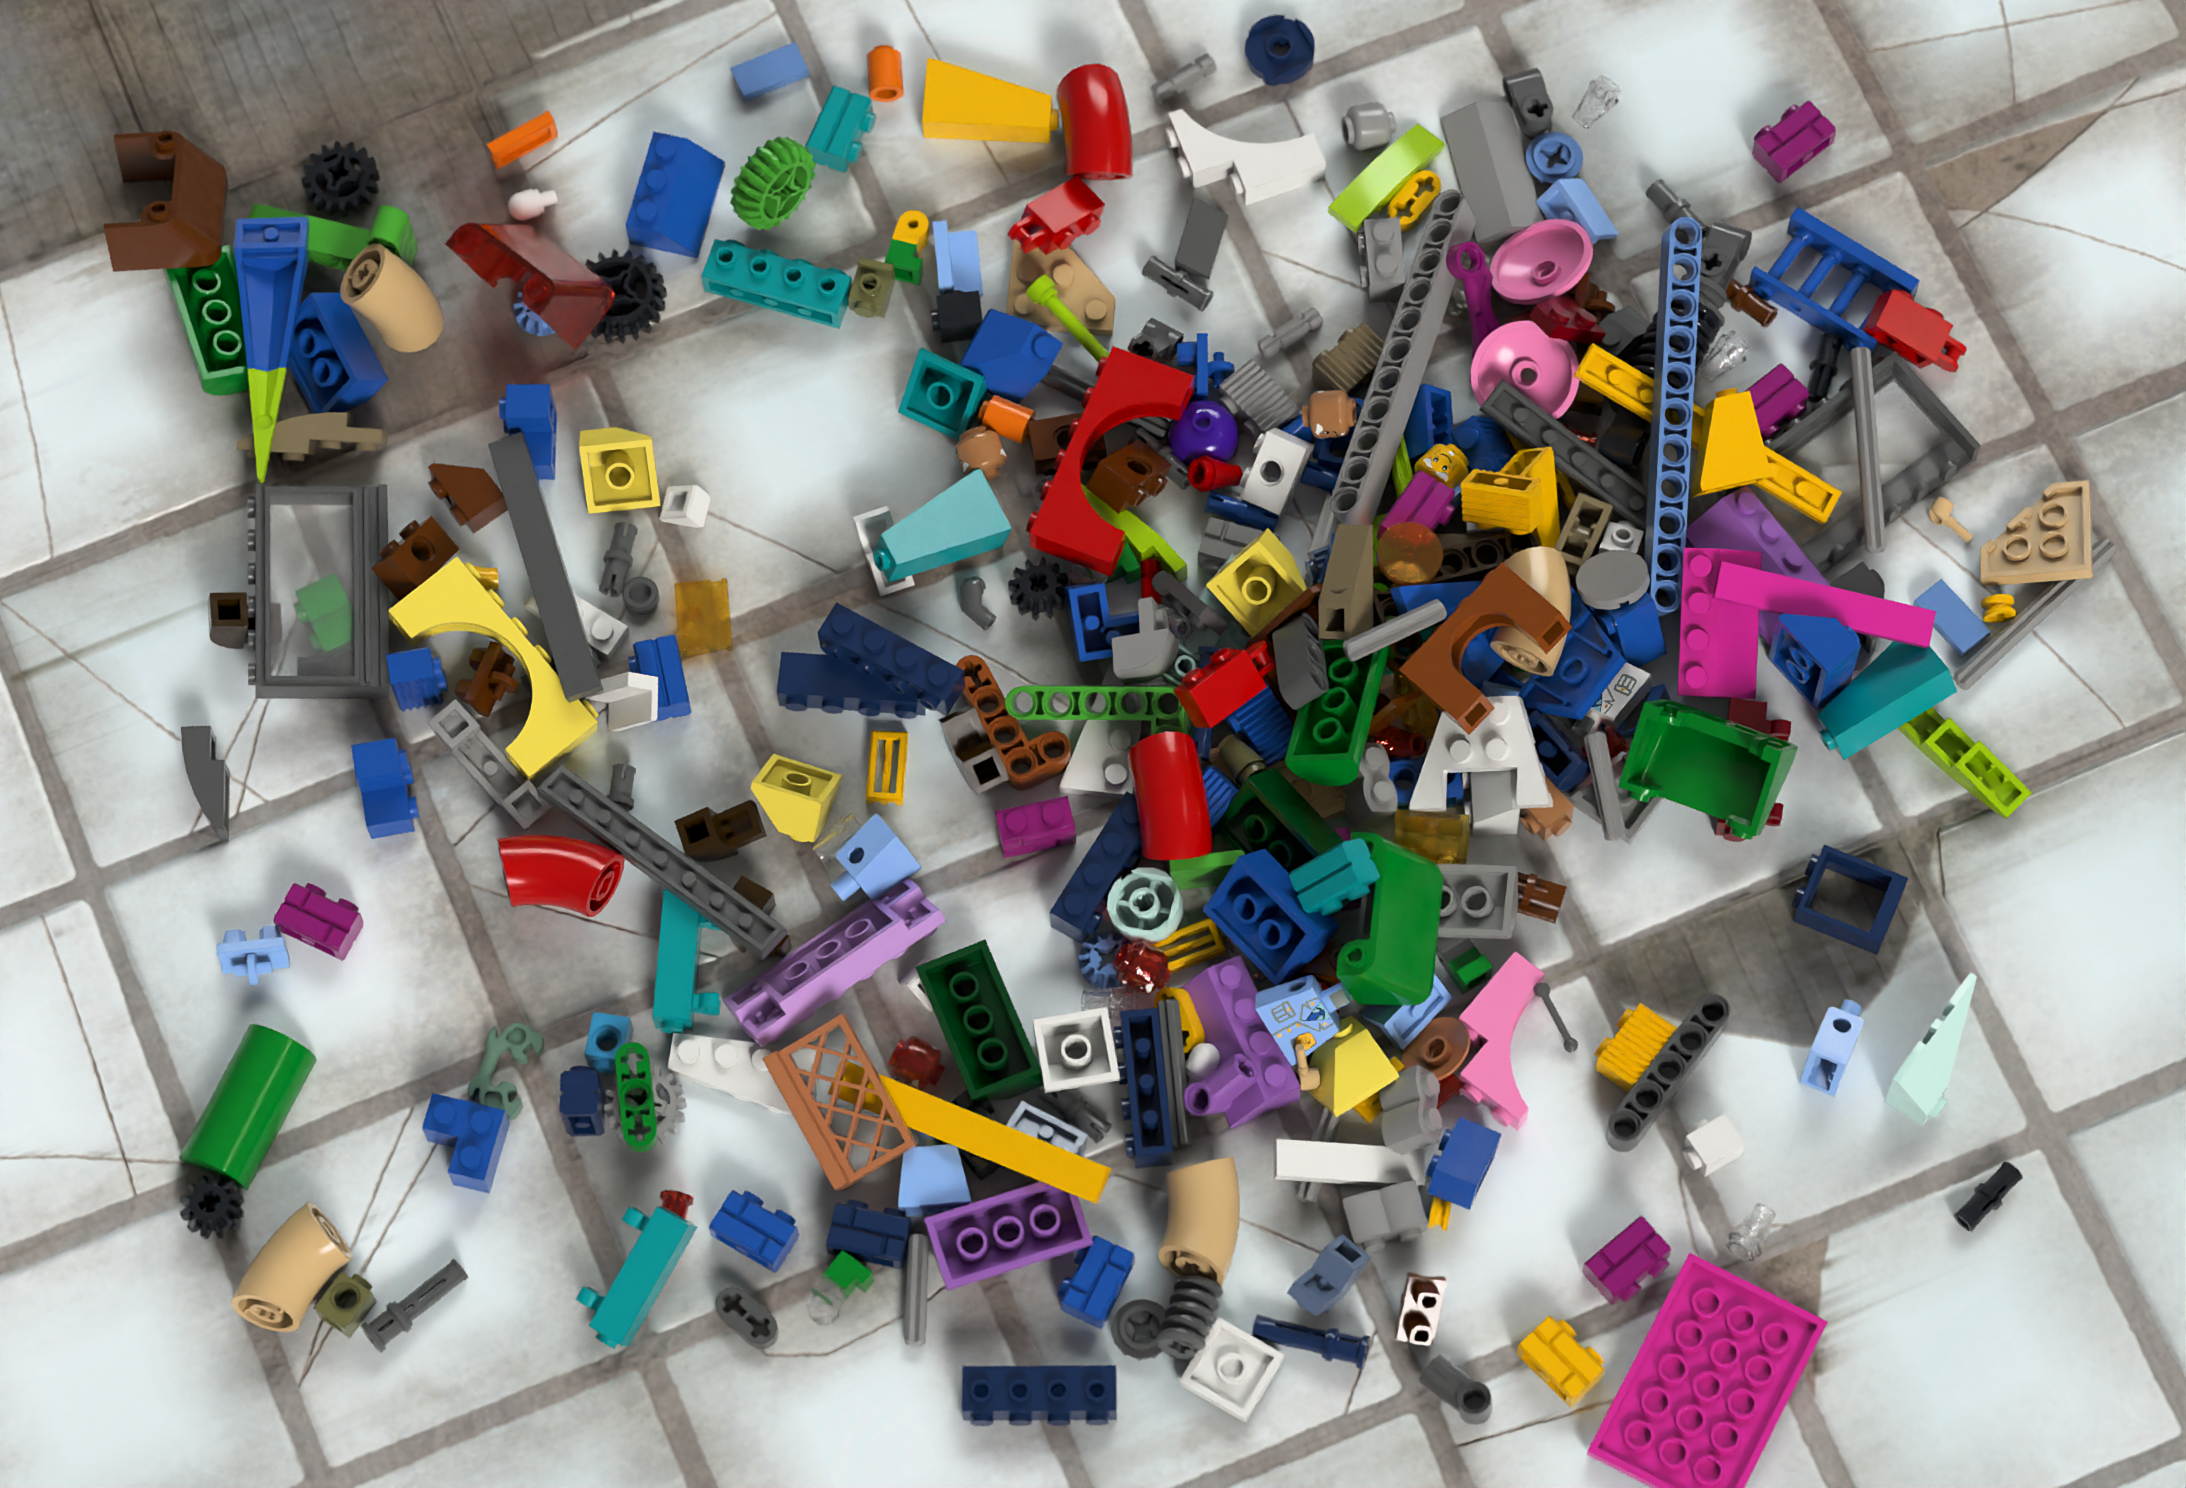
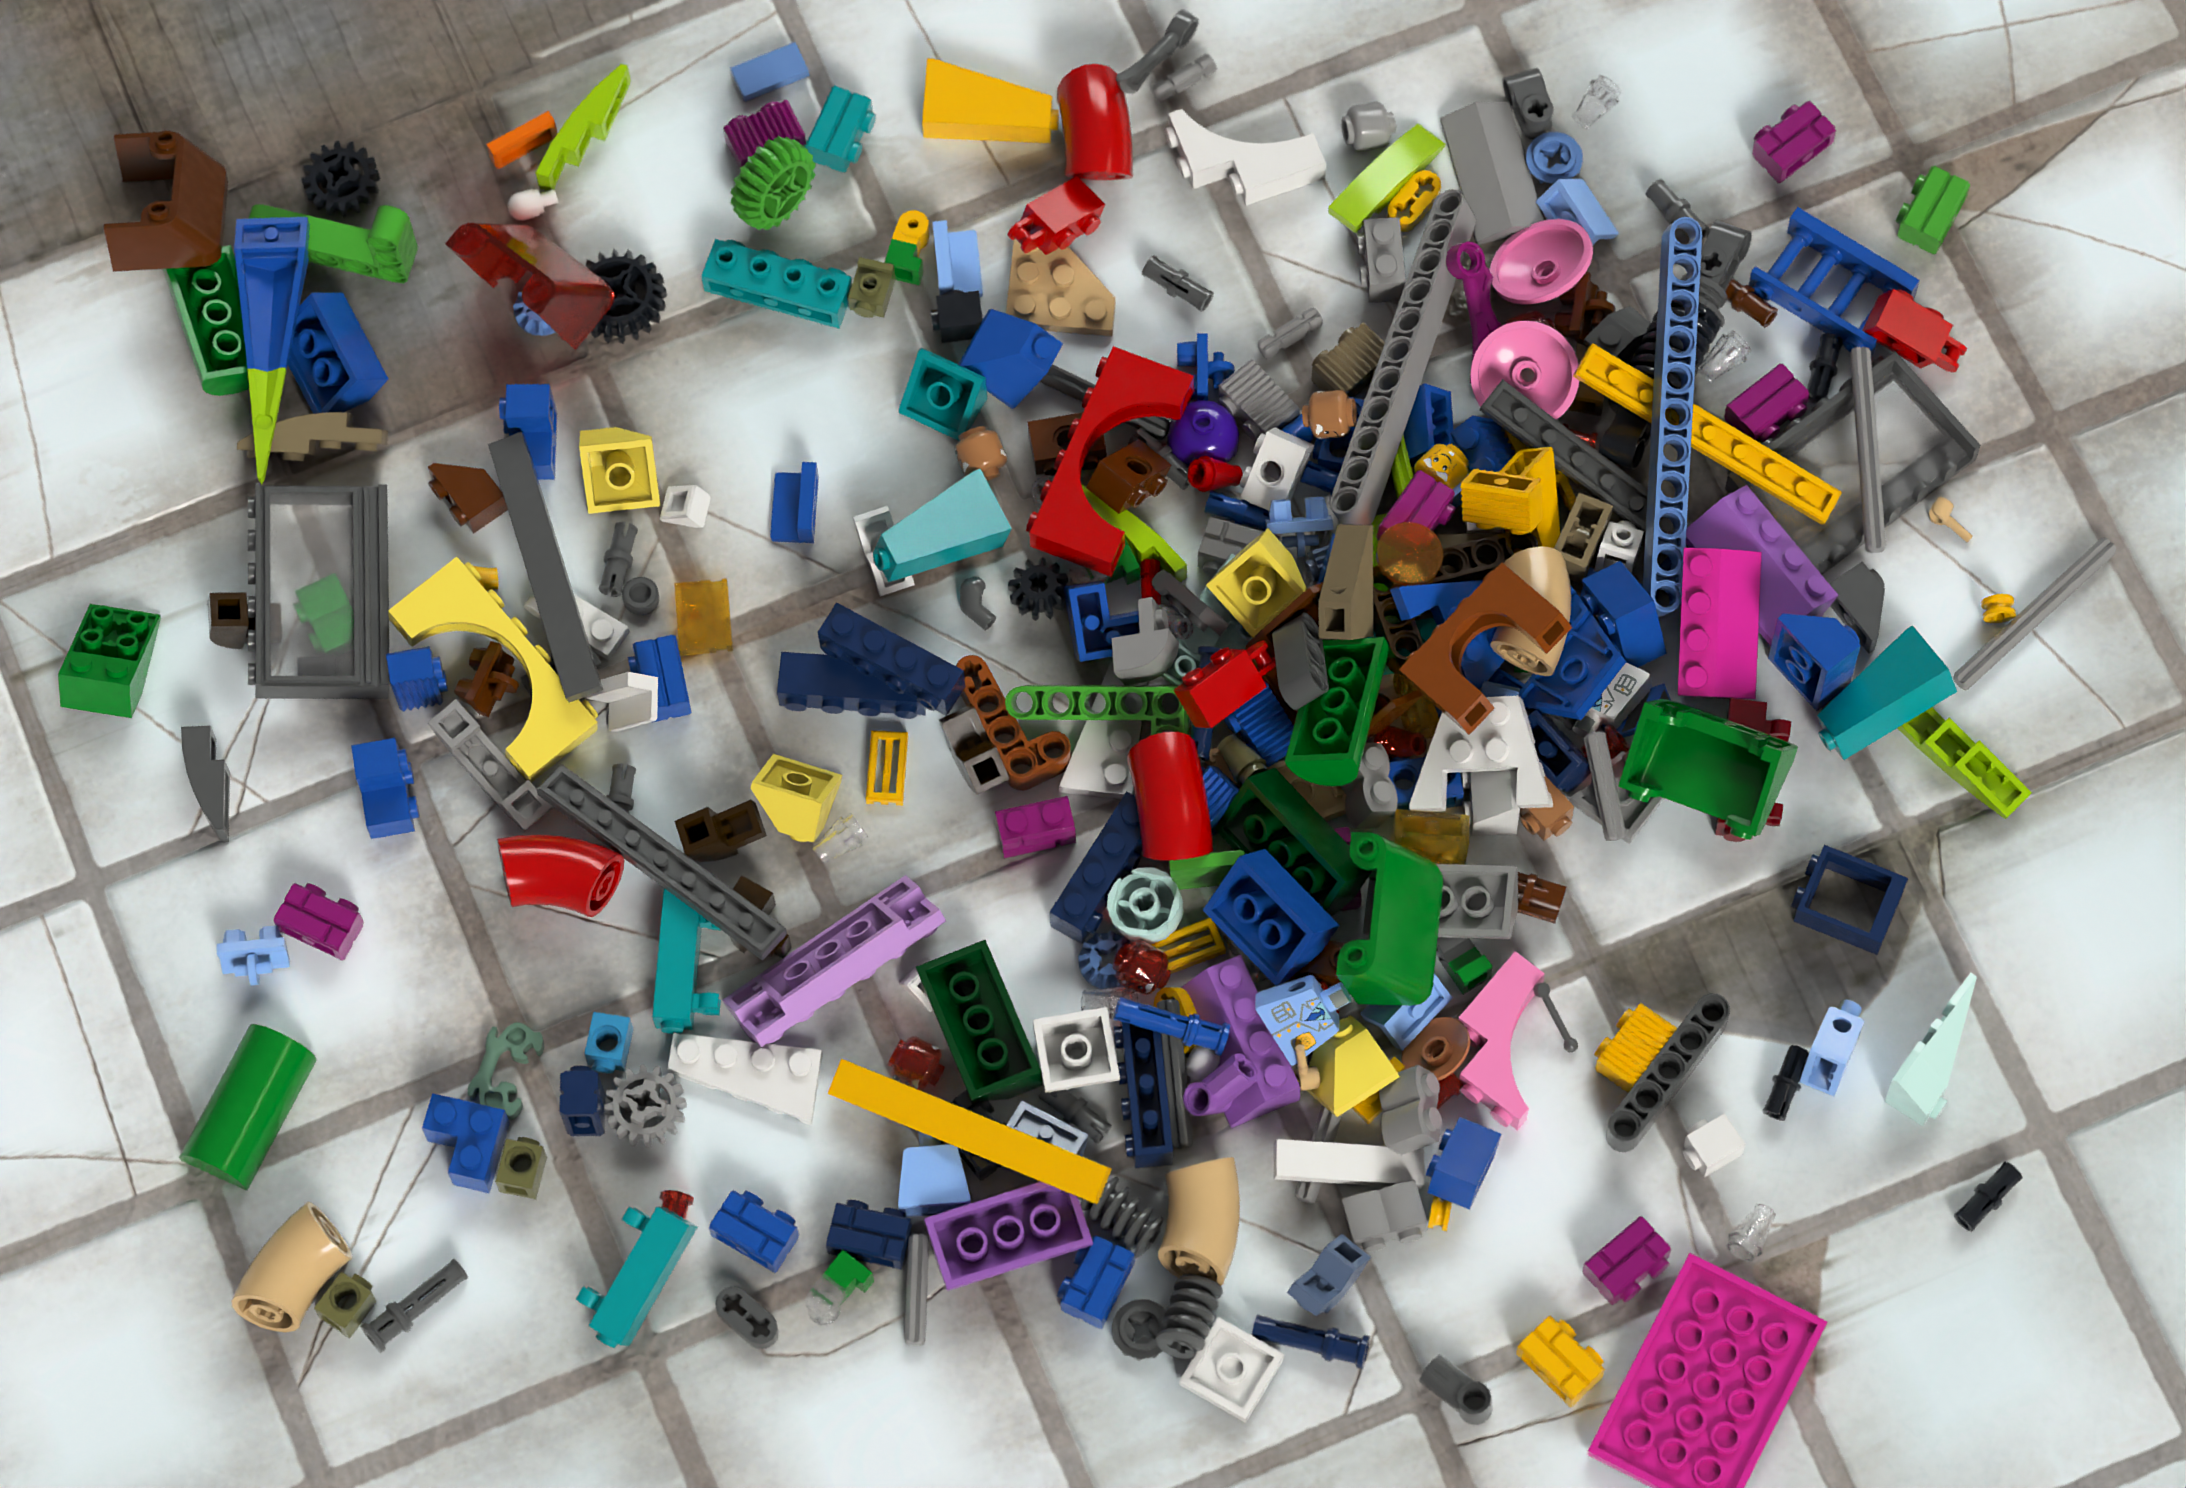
(108, 661): none -> green slope
(198, 1206): black gear -> none
(392, 299): tan brick -> none
(415, 557): reddish brown brick -> none
(521, 1183): none -> olive brick
(590, 119): none -> lime slope
(649, 1121): green beam -> none
(674, 196): blue slope -> none
(748, 132): none -> magenta brick
(795, 505): none -> blue panel
(813, 1121): nougat fence -> none
(873, 861): light blue torso -> none
(885, 74): orange brick -> none
(1006, 418): orange brick -> none
(1039, 1394): dark blue brick -> none
(1045, 294): lime piece -> none
(1124, 1218): none -> dark grey piece
(1156, 341): dark grey piece -> none
(1176, 36): none -> dark grey piece
(1188, 1029): none -> blue pin
(1200, 239): dark grey slope -> none
(1283, 68): dark blue plate -> none
(1316, 519): none -> light blue hips
(1334, 876): teal brick -> none
(1394, 630): light grey axle -> none
(1420, 1309): hips -> none
(1566, 320): dark red wing -> none
(1612, 579): light grey tile -> none
(1729, 445): yellow slope -> none
(1786, 1083): none -> black axle
(1800, 597): dark pink tile -> none
(1932, 210): none -> bright green brick
(1953, 618): medium blue tile -> none
(2044, 541): tan plate -> none

